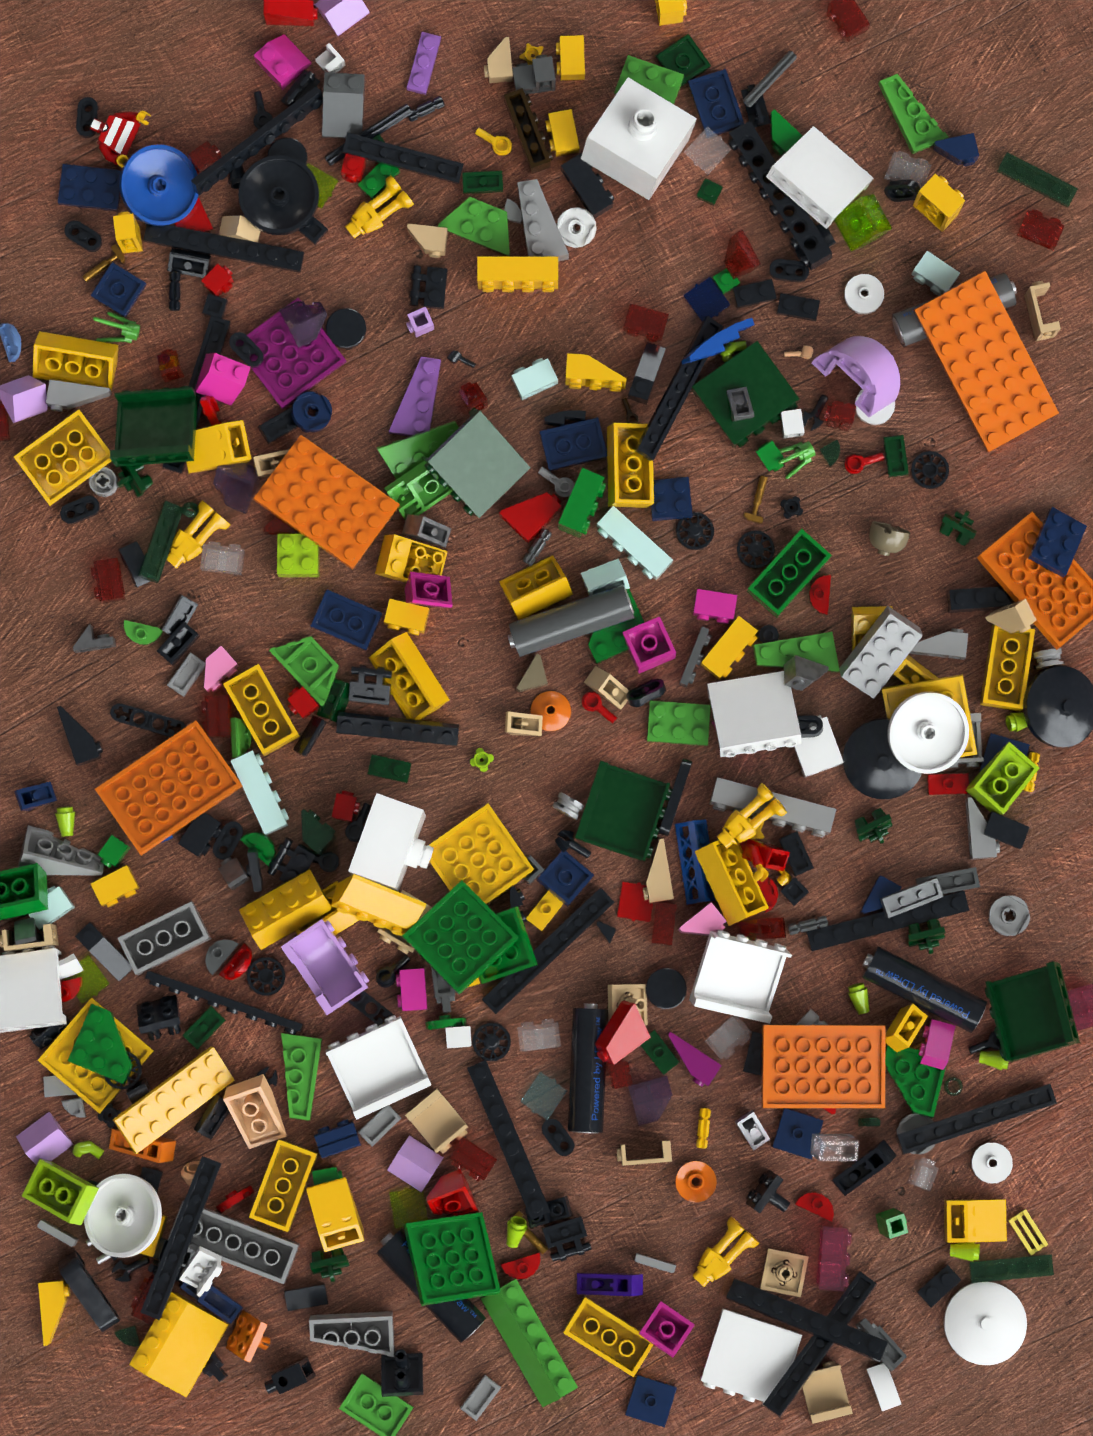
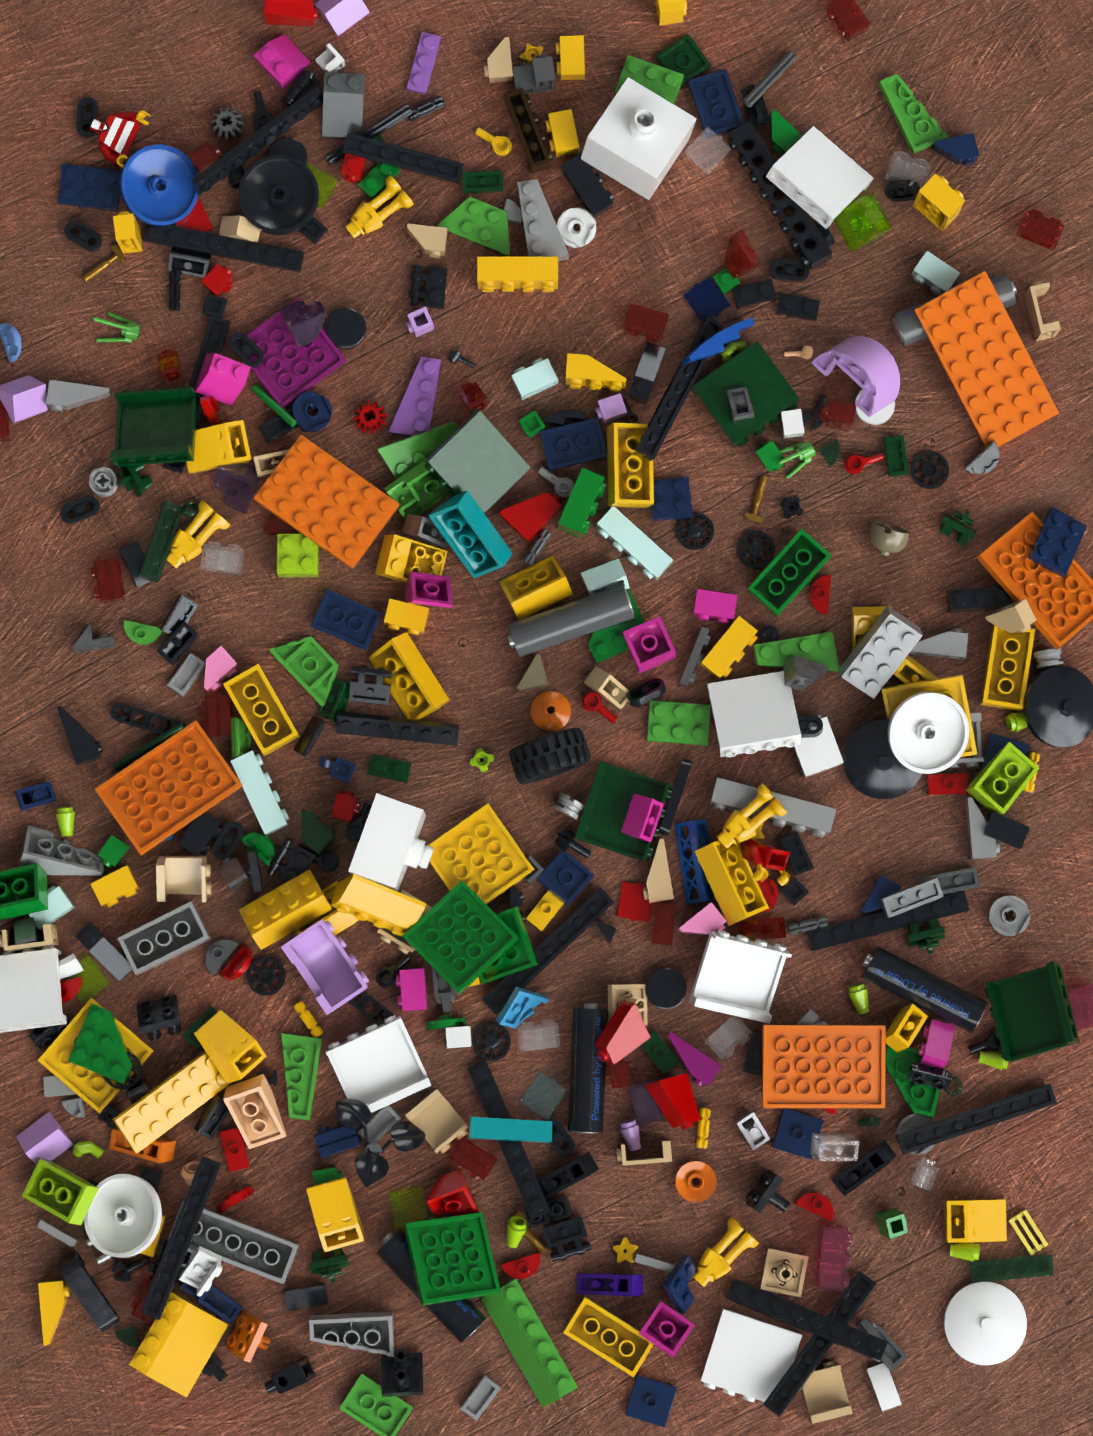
(64, 457): yellow slope -> none
(74, 360): yellow slope -> none
(118, 290): dark blue plate -> none
(148, 746): none -> dark green bar
(182, 876): none -> tan panel
(227, 130): none -> dark grey gear
(229, 1047): none -> yellow slope
(232, 1005): black plate -> none
(234, 1149): none -> red plate
(273, 405): none -> green bar
(283, 1185): yellow brick -> none
(301, 702): red brick -> none
(308, 1019): none -> yellow axle
(340, 769): none -> dark blue plate
(368, 410): none -> red gear
(369, 1163): none -> black plant
(415, 1163): lavender slope -> none
(471, 534): none -> teal slope
(510, 1129): none -> teal tile
(519, 1007): none -> dark azure wing
(523, 724): tan slope -> none
(532, 424): none -> green plate
(549, 755): none -> black tyre
(567, 1175): none -> black slope
(611, 408): none -> lavender brick
(630, 1132): none -> lavender cone
(631, 1250): none -> yellow plate
(642, 818): none -> dark pink brick
(675, 1100): none -> red slope
(677, 1282): none -> dark blue plate
(709, 192): dark green plate -> none
(863, 304): white plate -> none
(875, 829): dark green hips -> none
(938, 1079): none -> black hinge
(939, 1285): black plate -> none
(981, 1159): white plate -> none
(985, 460): none -> plate
(1037, 179): clear green plate -> none

